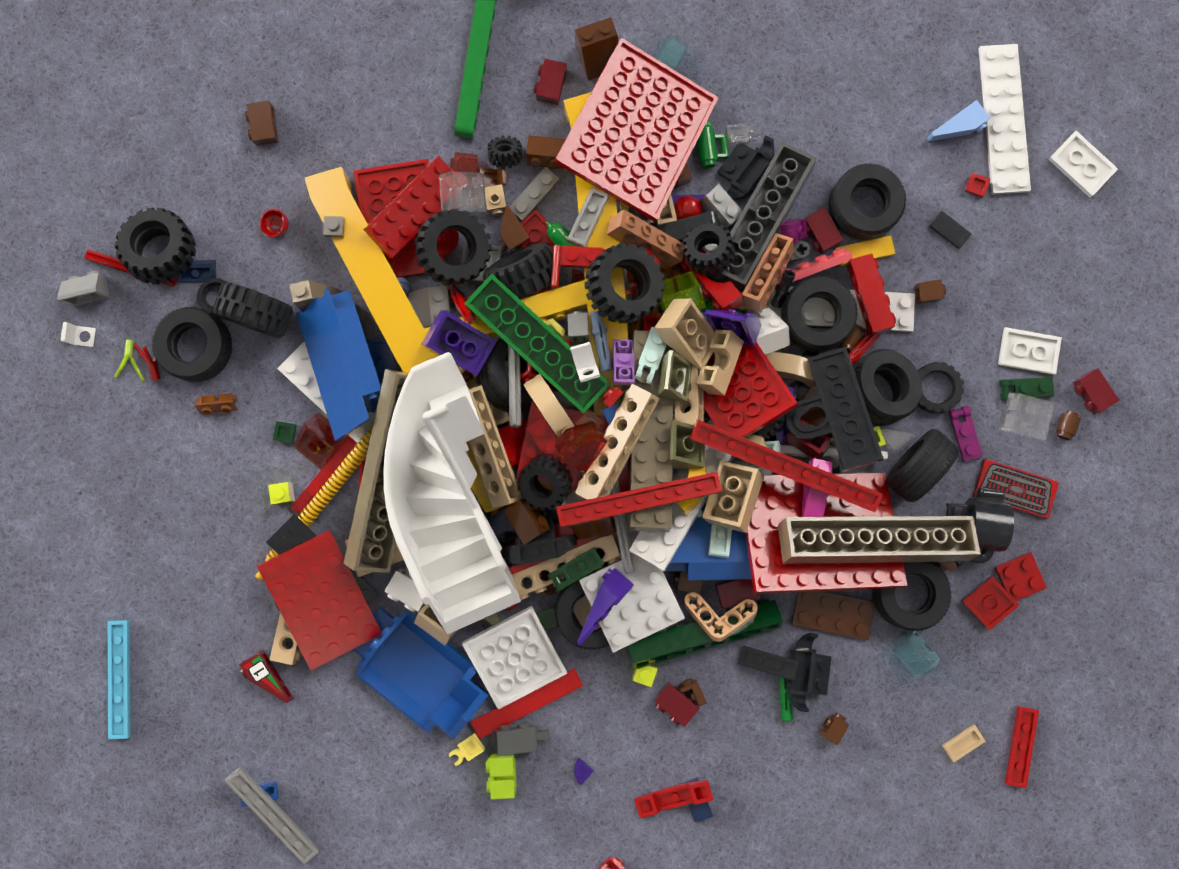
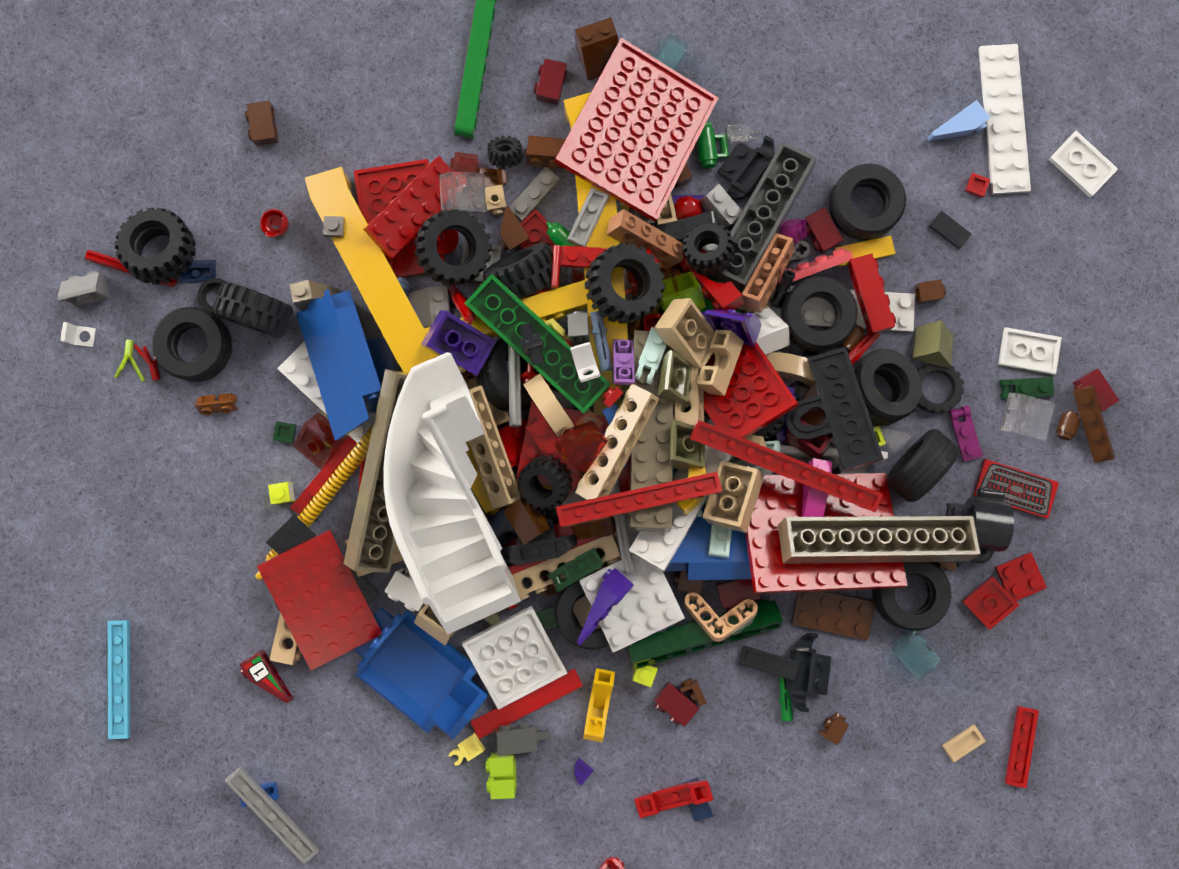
(531, 343): none -> black axle
(598, 705): none -> yellow arch
(933, 344): none -> olive slope
(1094, 424): none -> reddish brown plate

